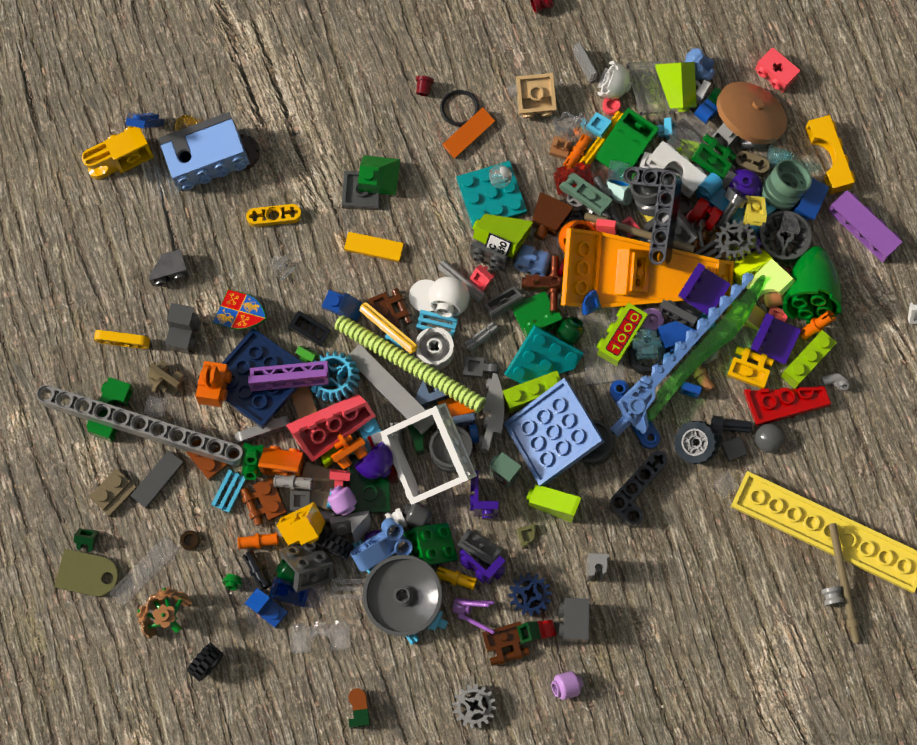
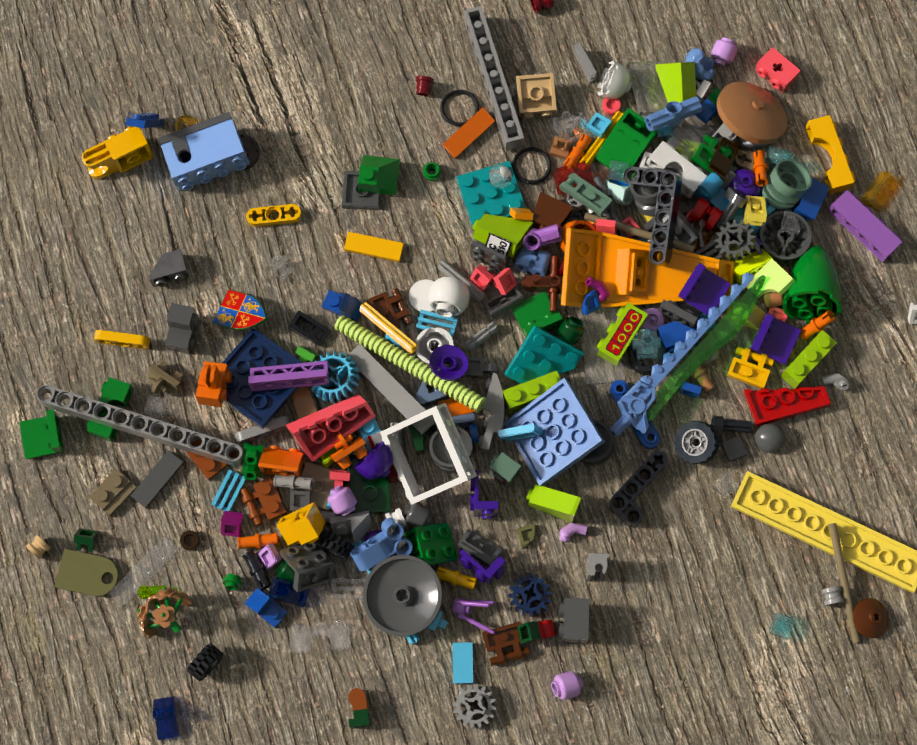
(38, 547): none -> tan wheel
(42, 436): none -> green bracket
(145, 592): none -> clear neon green arm
(166, 718): none -> clear blue slope
(231, 523): none -> magenta slope
(269, 556): none -> lavender tile
(431, 166): none -> green plate
(448, 355): none -> dark purple dish
(463, 663): none -> medium azure tile
(493, 78): none -> light grey brick
(504, 281): none -> coral tile
(520, 432): none -> medium azure tile
(521, 214): none -> light orange tile
(530, 181): none -> black tyre
(544, 236): none -> medium lavender piece
(570, 529): none -> lavender arm
(604, 292): none -> magenta arm
(673, 113): none -> medium blue piece
(719, 163): none -> dark brown piece
(724, 51): none -> lavender head
(760, 168): none -> orange pin
(781, 626): none -> clear light blue plate
(864, 620): none -> reddish brown dish
(880, 191): none -> clear yellow slope

